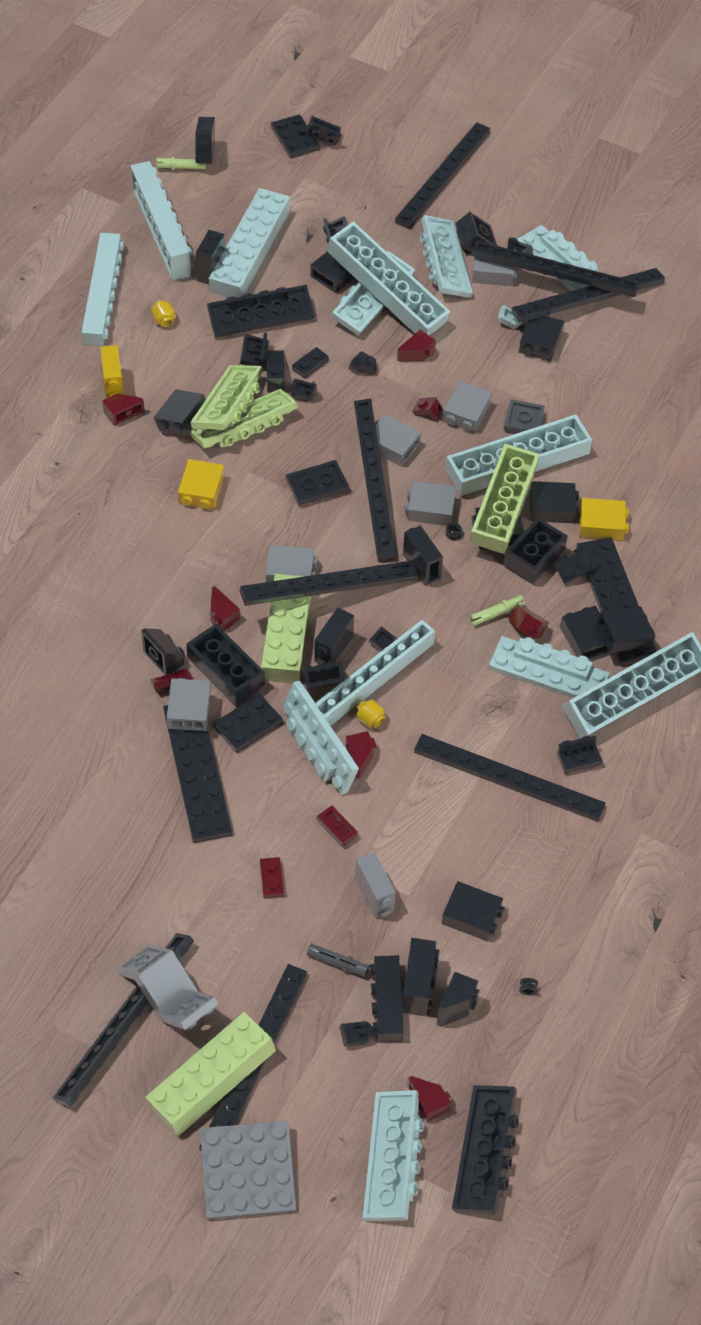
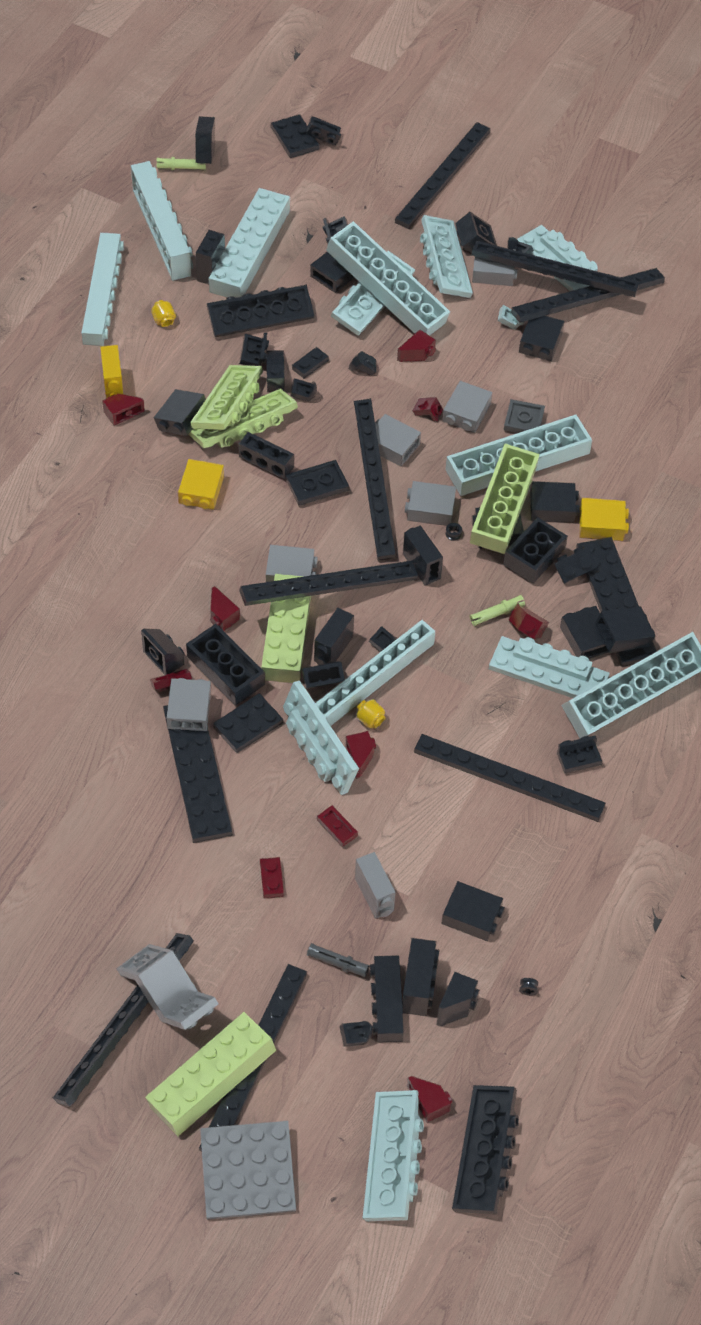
(266, 455): none -> black brick

